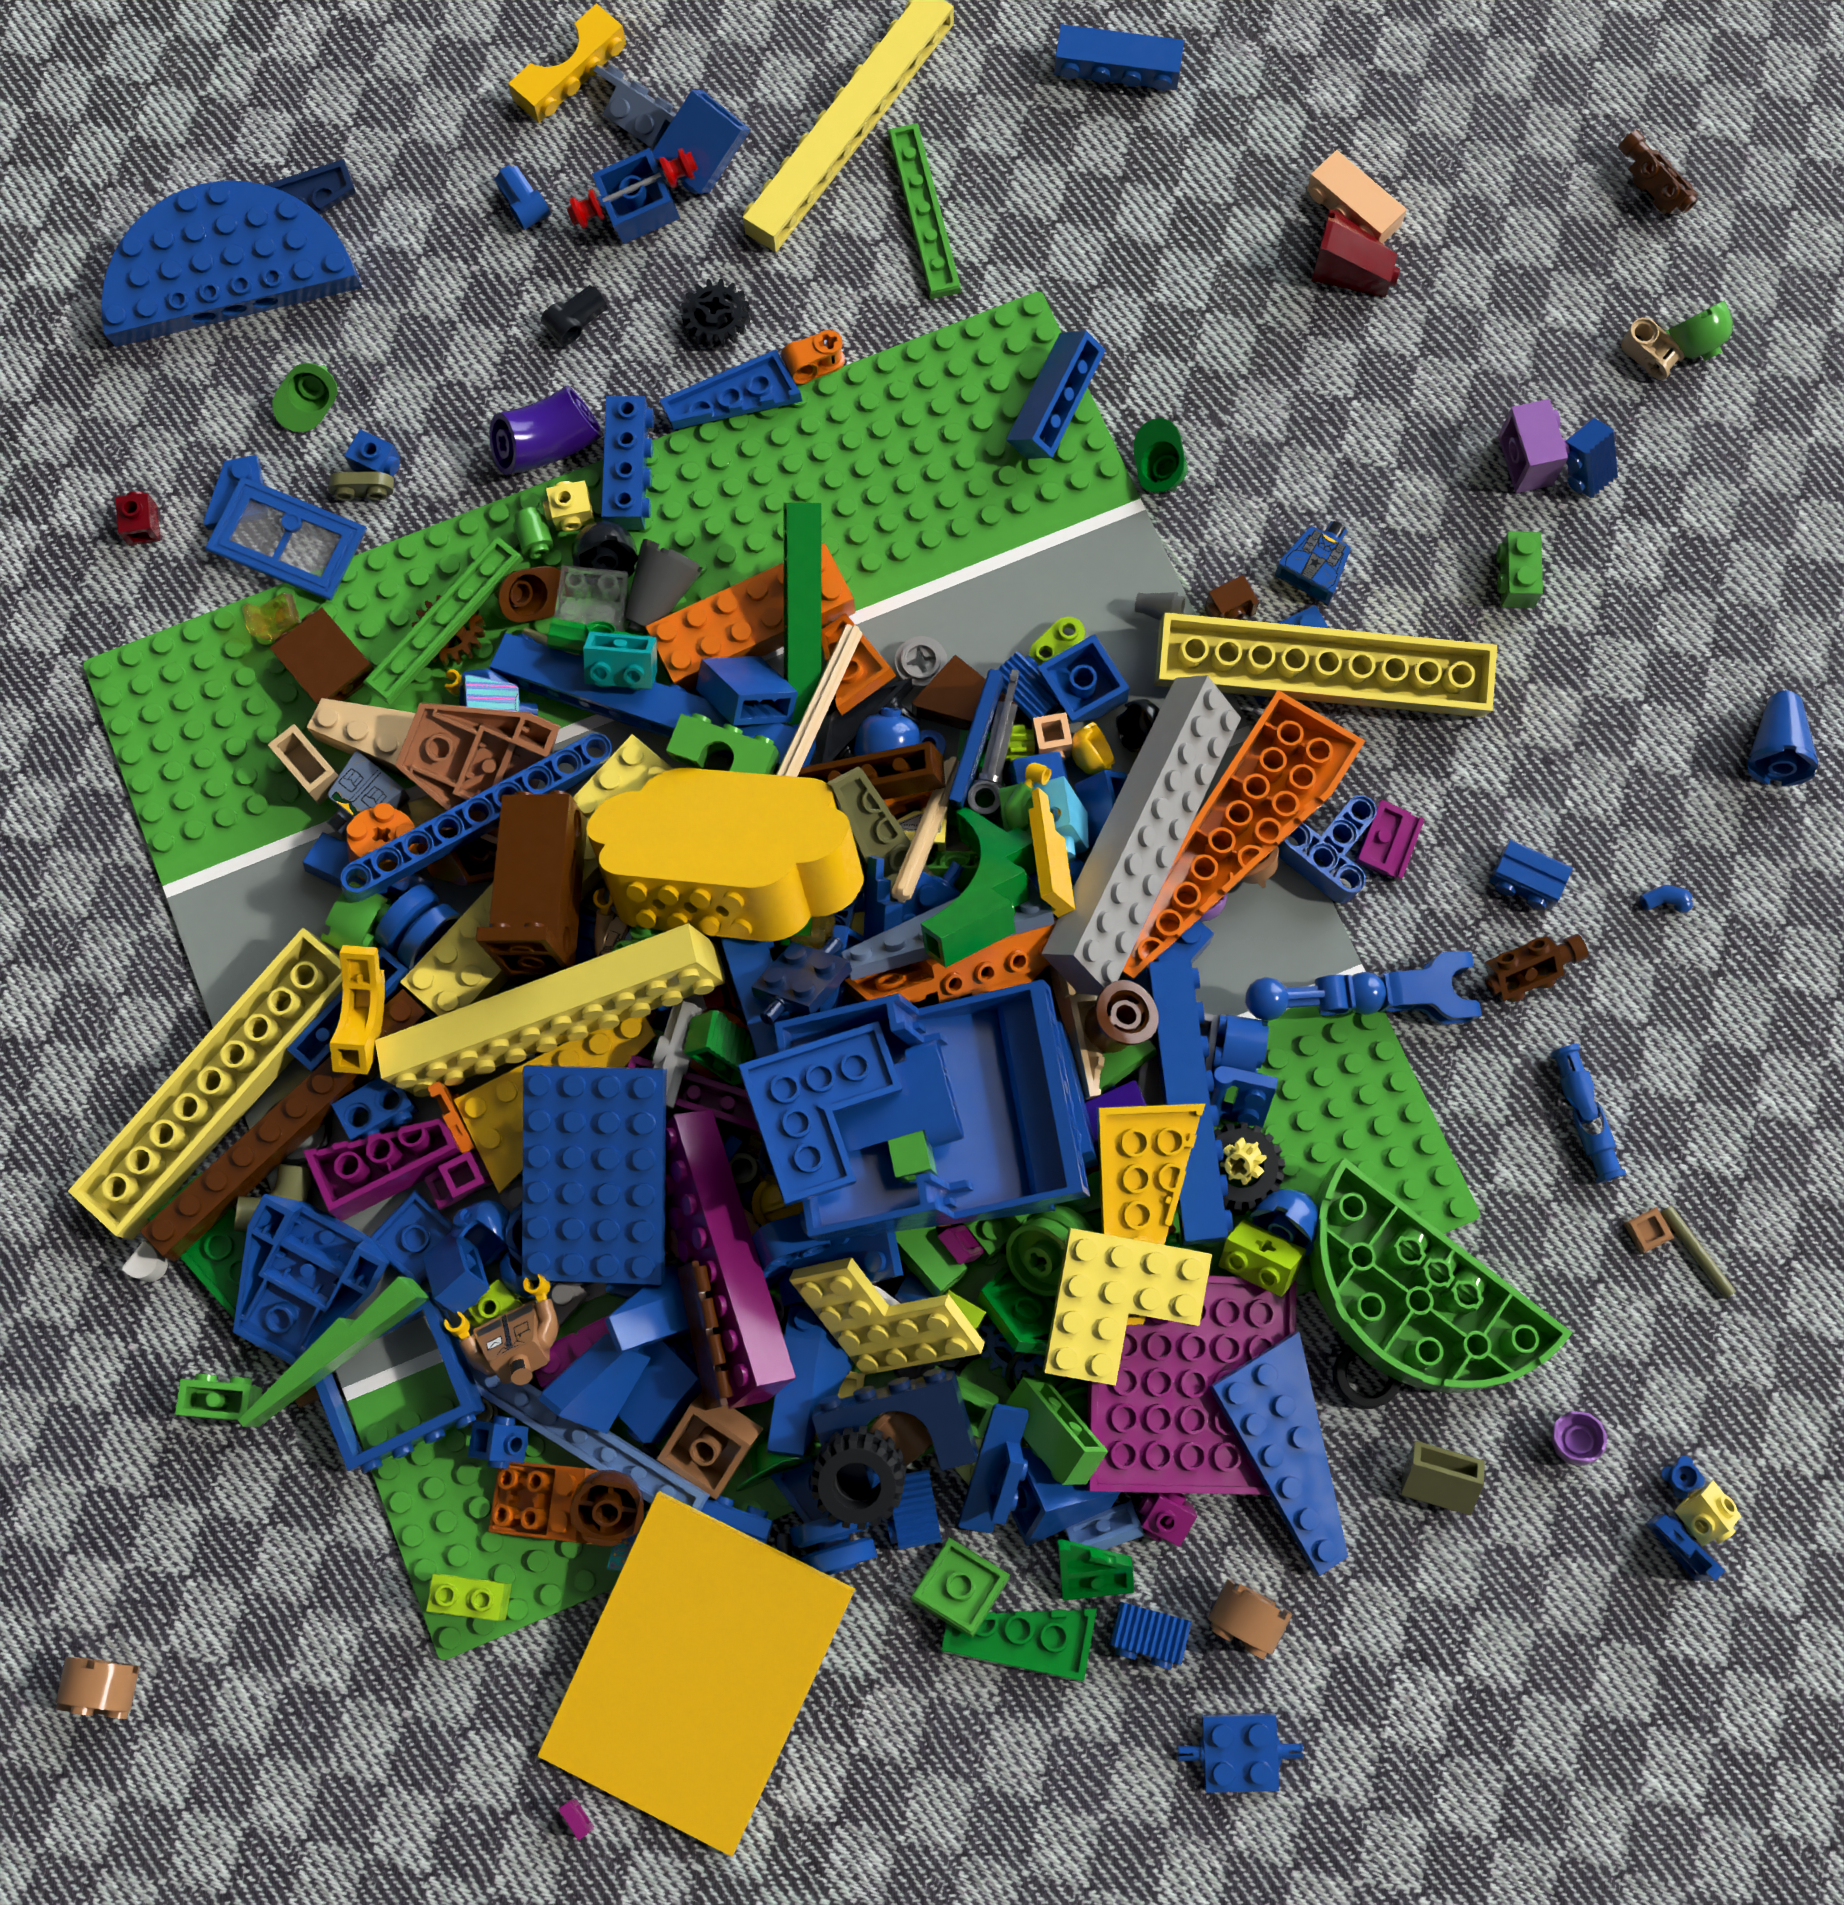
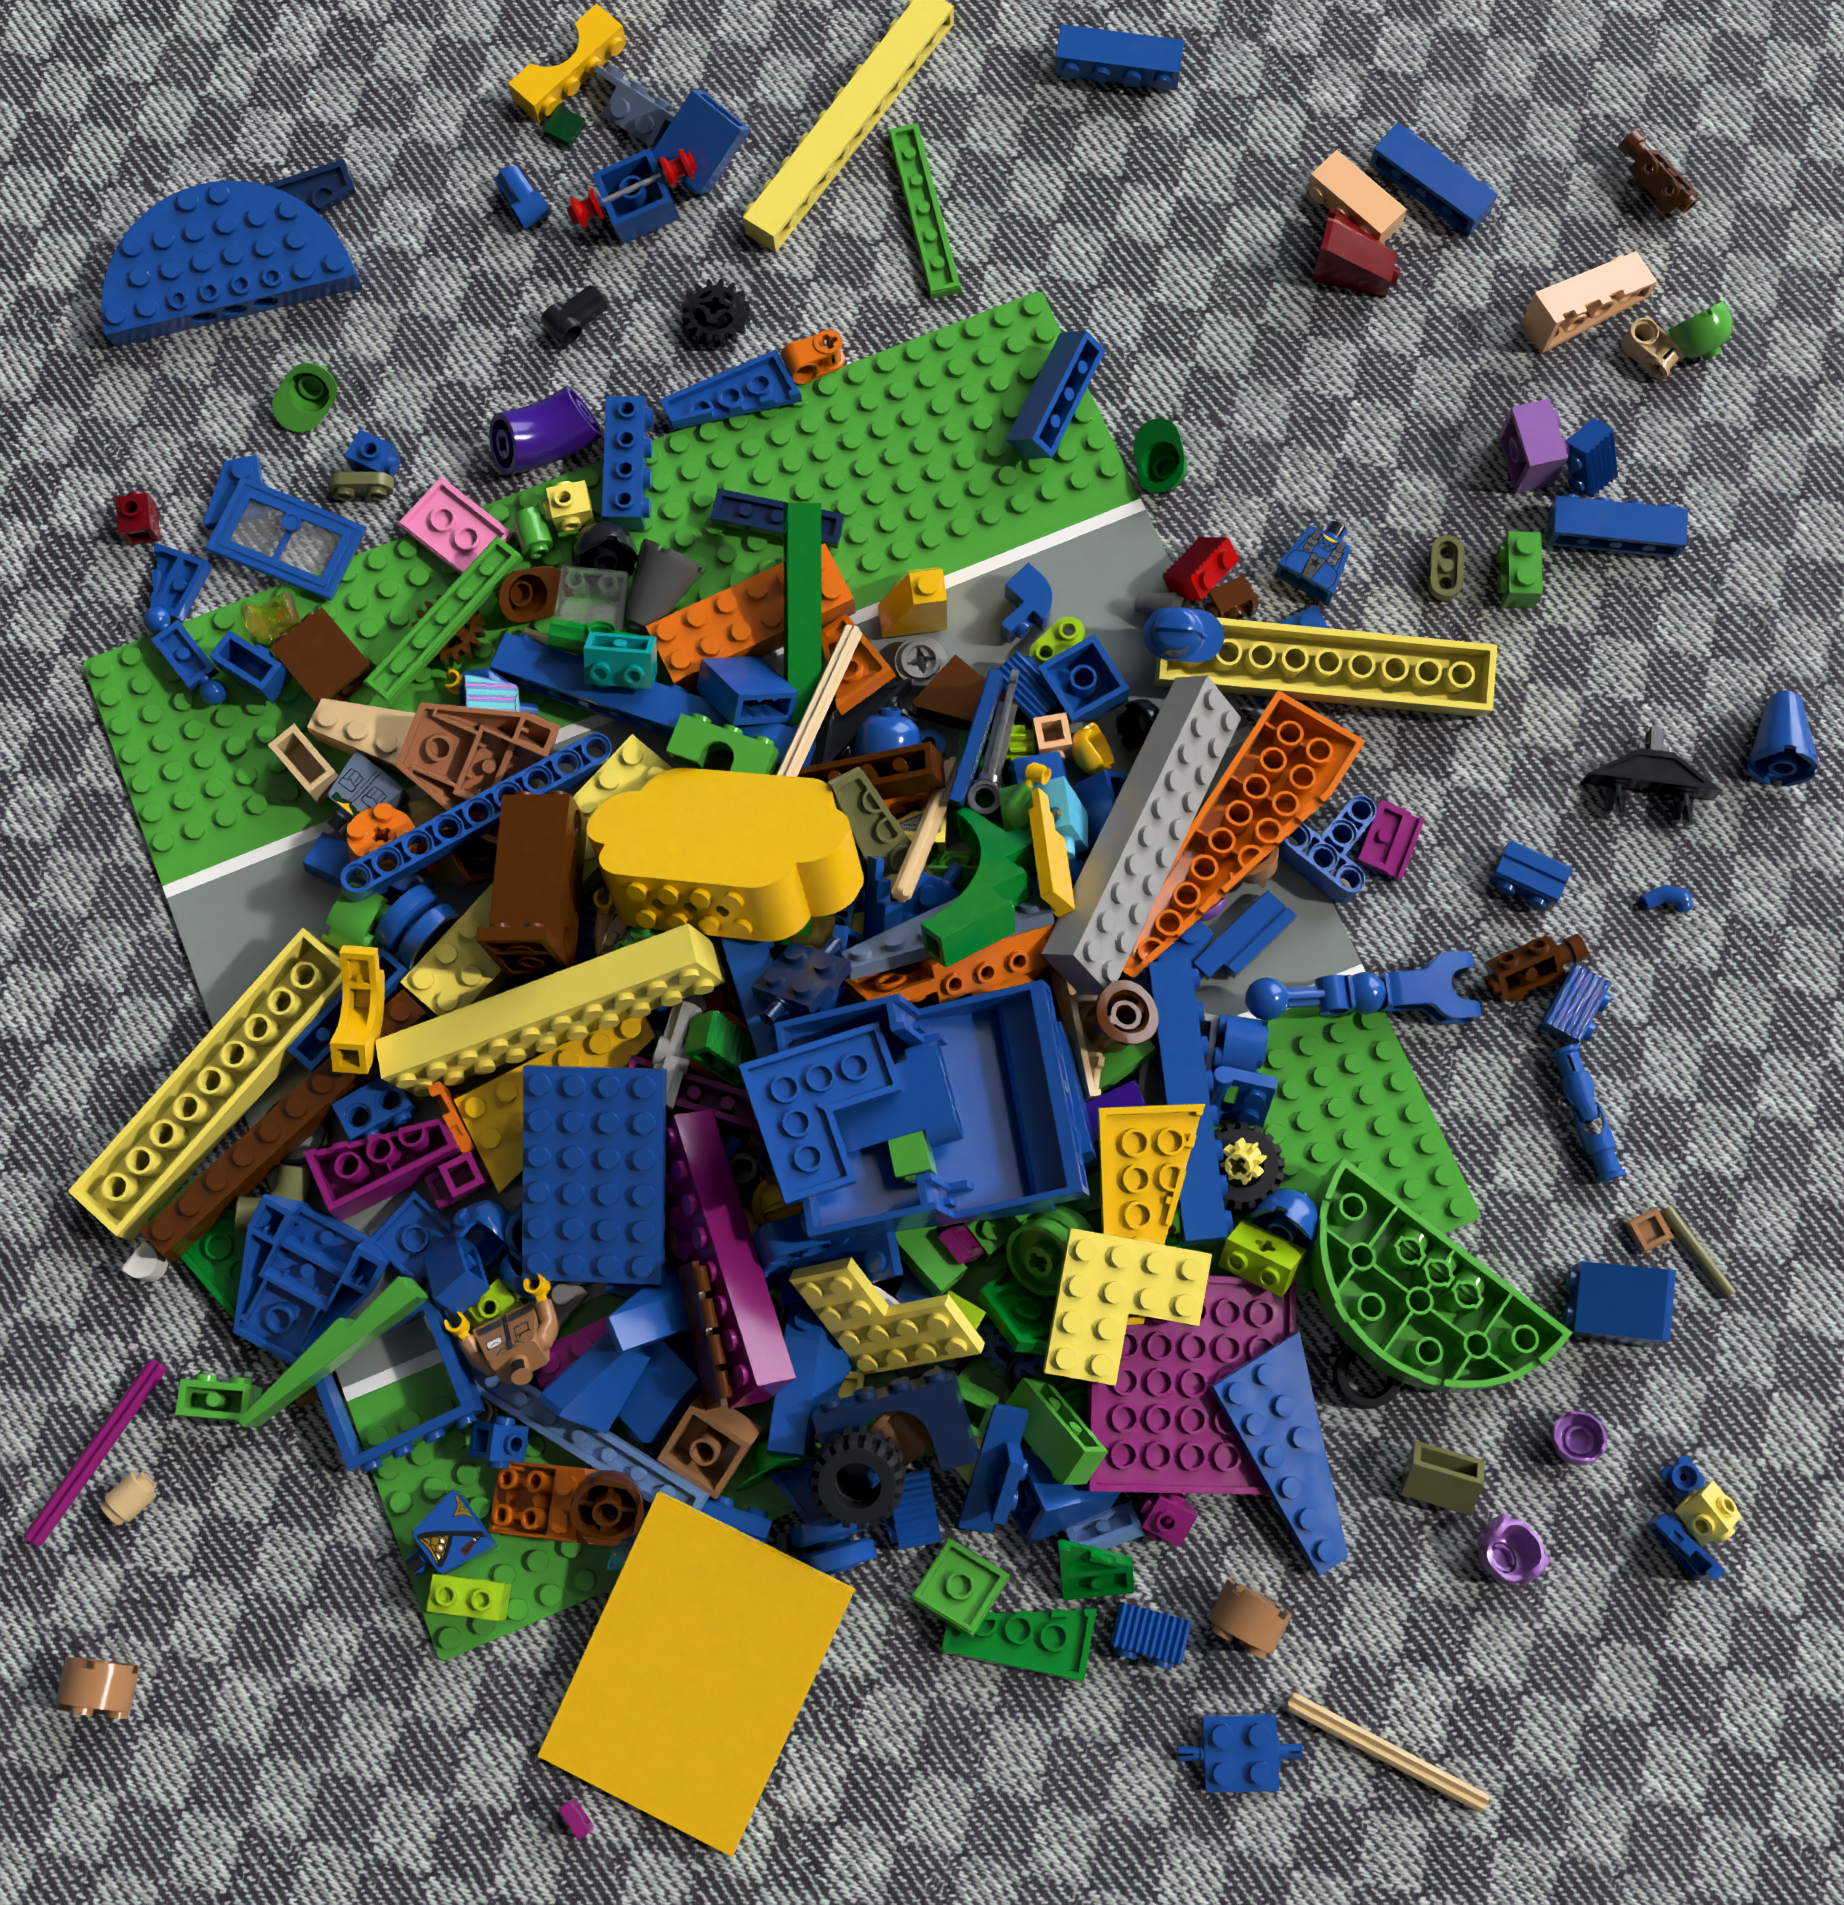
(94, 1452): none -> magenta axle
(129, 1497): none -> tan brick
(177, 581): none -> blue wing
(185, 655): none -> blue plate
(250, 666): none -> blue brick
(449, 1537): none -> blue torso
(452, 526): none -> bright pink tile
(564, 126): none -> dark green tile
(766, 516): none -> dark blue plate
(915, 604): none -> yellow slope
(1033, 599): none -> blue brick
(1183, 634): none -> blue piece
(1201, 567): none -> red brick
(1245, 938): none -> blue piece
(1387, 1752): none -> tan axle
(1433, 179): none -> blue brick
(1446, 570): none -> olive plate
(1511, 1551): none -> medium lavender hair
(1575, 1005): none -> blue brick
(1586, 300): none -> light nougat wedge
(1617, 526): none -> blue brick
(1620, 1303): none -> blue slope
(1653, 770): none -> black connector

